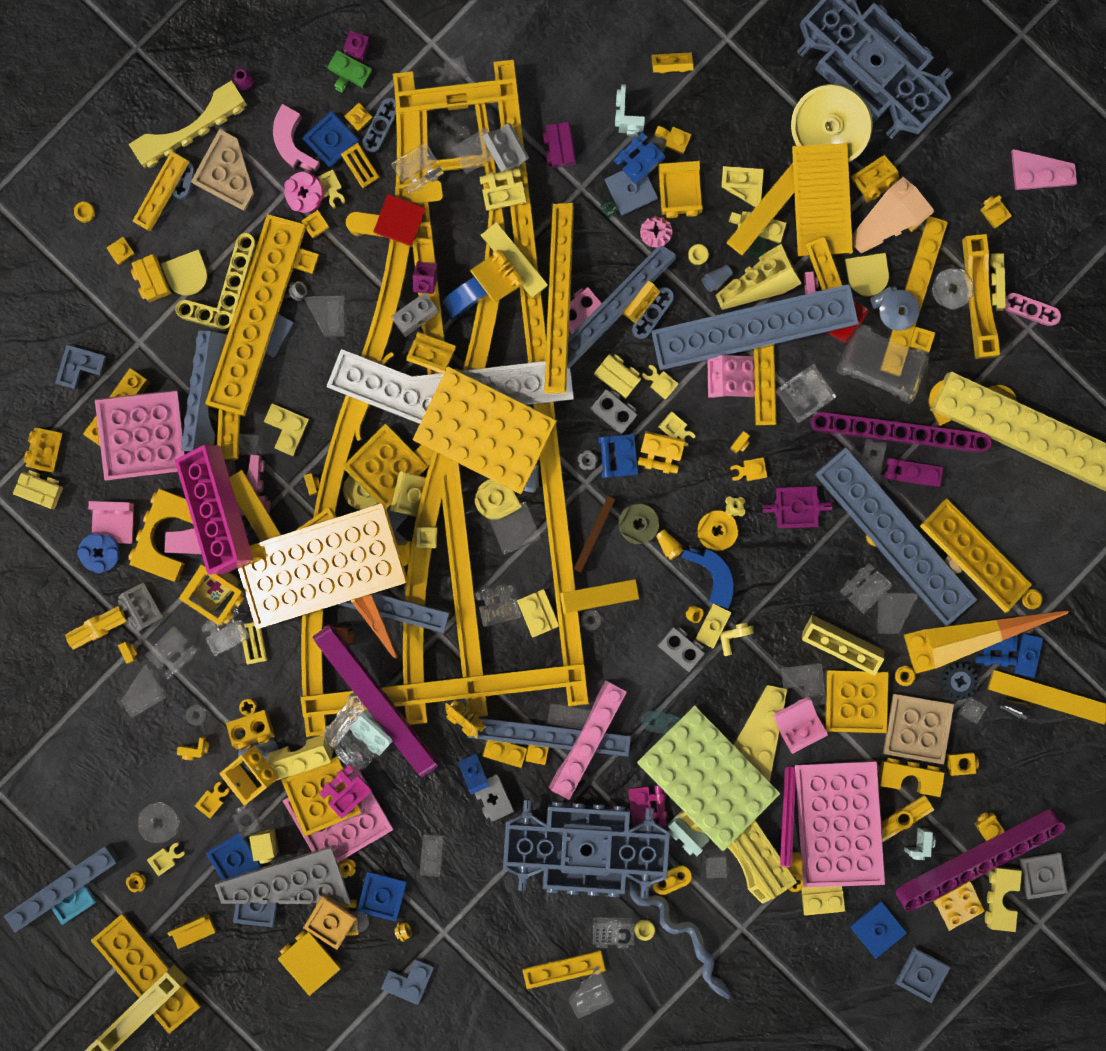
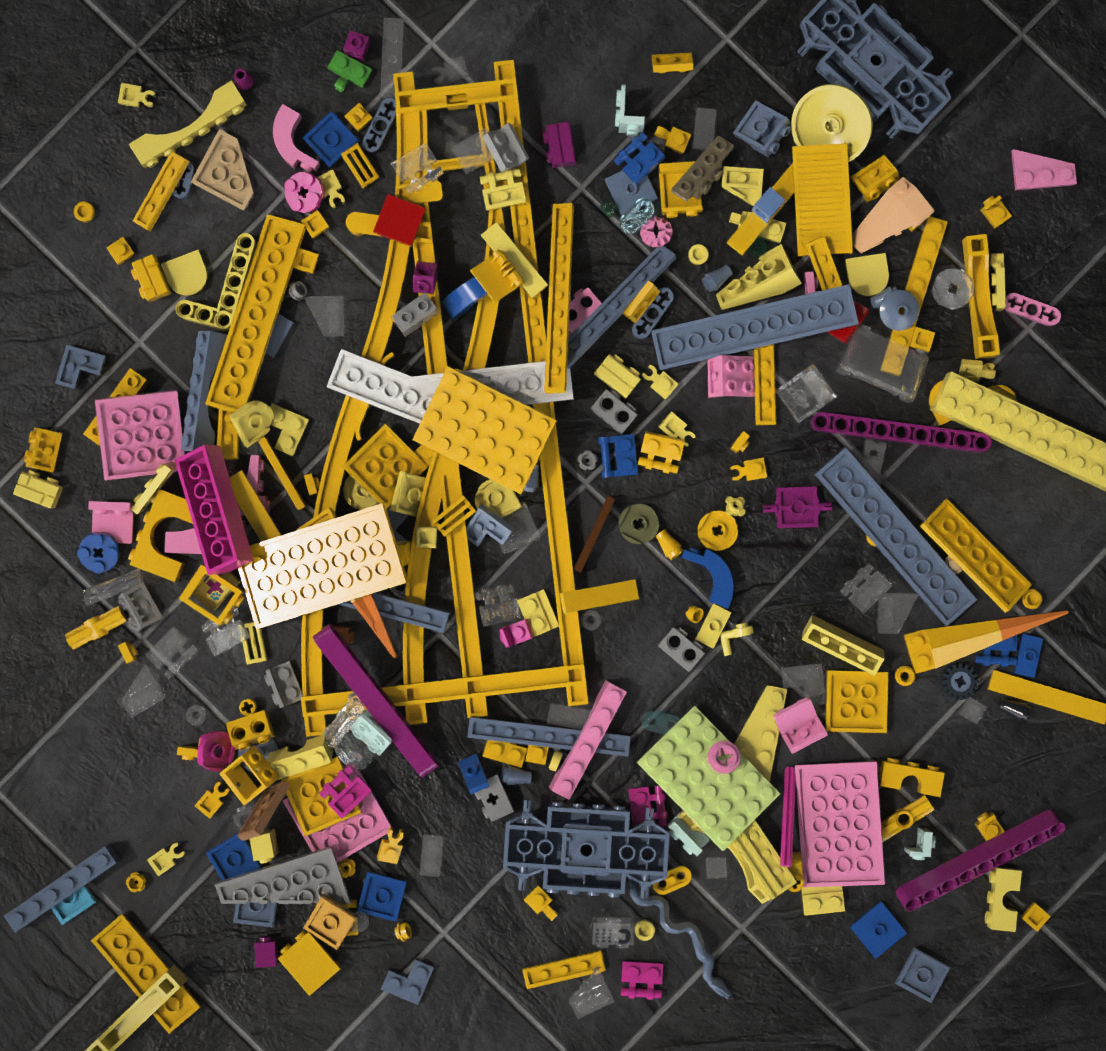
(113, 586): none -> clear tile
(132, 95): none -> light yellow plate
(146, 822): clear plate -> none
(152, 486): none -> light yellow plate
(192, 931): yellow panel -> none
(206, 748): none -> dark pink plate
(252, 421): none -> light yellow tile
(263, 810): none -> medium nougat tile
(266, 952): none -> magenta brick
(282, 474): none -> yellow tile
(284, 684): none -> light grey bracket
(391, 55): none -> clear tile
(391, 848): none -> yellow plate
(431, 353): yellow plate -> none
(449, 509): none -> yellow tile
(454, 714): yellow hinge -> none
(489, 523): none -> sand blue plate
(513, 776): none -> sand blue cone
(516, 633): none -> dark pink bracket
(539, 901): none -> yellow plate
(555, 761): none -> light yellow tile
(638, 216): none -> clear light blue plate
(641, 972): none -> dark pink plate
(703, 171): none -> dark tan bracket
(704, 128): none -> clear tile
(728, 749): none -> bright pink gear
(763, 128): none -> sand blue plate
(768, 205): none -> medium blue panel
(914, 473): magenta plate -> none
(918, 729): tan plate -> none
(953, 763): yellow brick -> none
(959, 905): yellow hinge -> none
(975, 369): none -> light yellow plate
(1035, 916): none -> yellow plate
(1043, 875): light grey plate -> none

